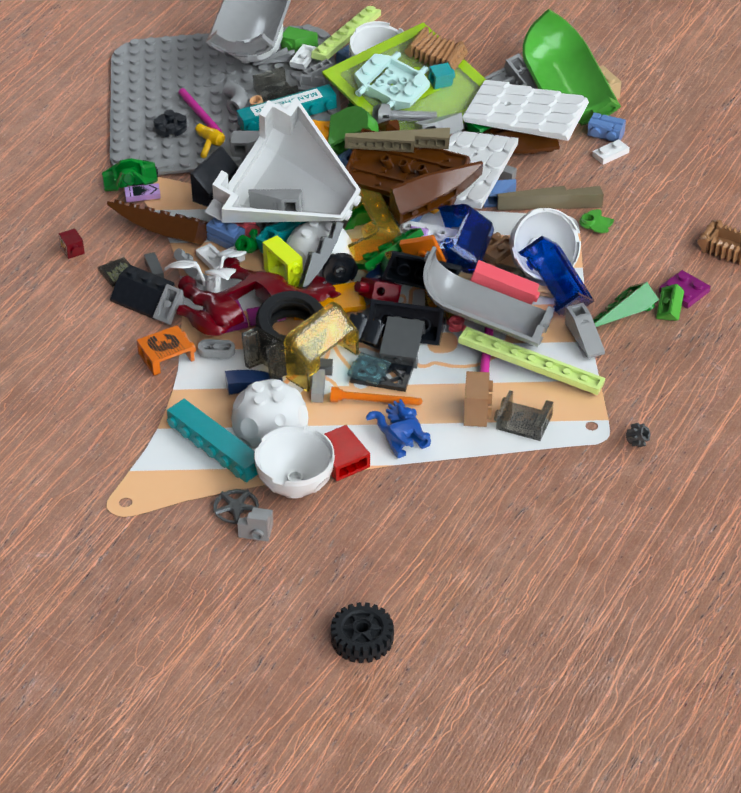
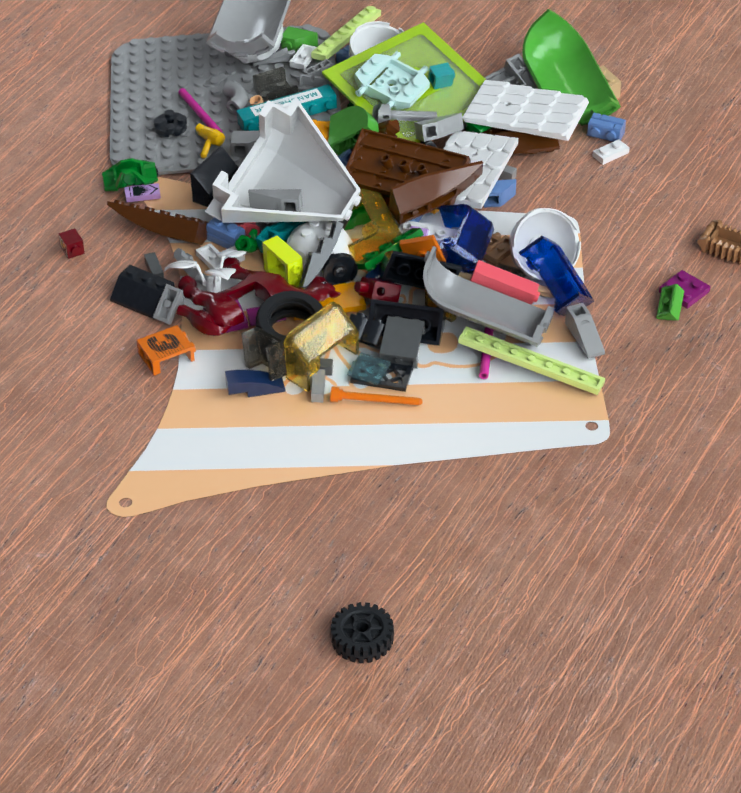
(113, 269): clear smoke piece -> none
(213, 439): teal brick -> none
(216, 348): light grey plate -> none
(234, 506): dark grey wheel -> none
(256, 525): light grey brick -> none
(266, 407): white rock -> none
(294, 461): white rock -> none
(349, 453): red brick -> none
(399, 140): dark tan slope -> none
(403, 429): blue animal -> none
(434, 50): medium nougat piece -> none
(456, 324): coral plate -> none
(477, 399): medium nougat brick -> none
(523, 419): clear smoke panel -> none
(551, 198): dark tan slope -> none
(595, 221): bright green plate -> none
(629, 302): wedge -> none
(638, 435): dark grey gear -> none

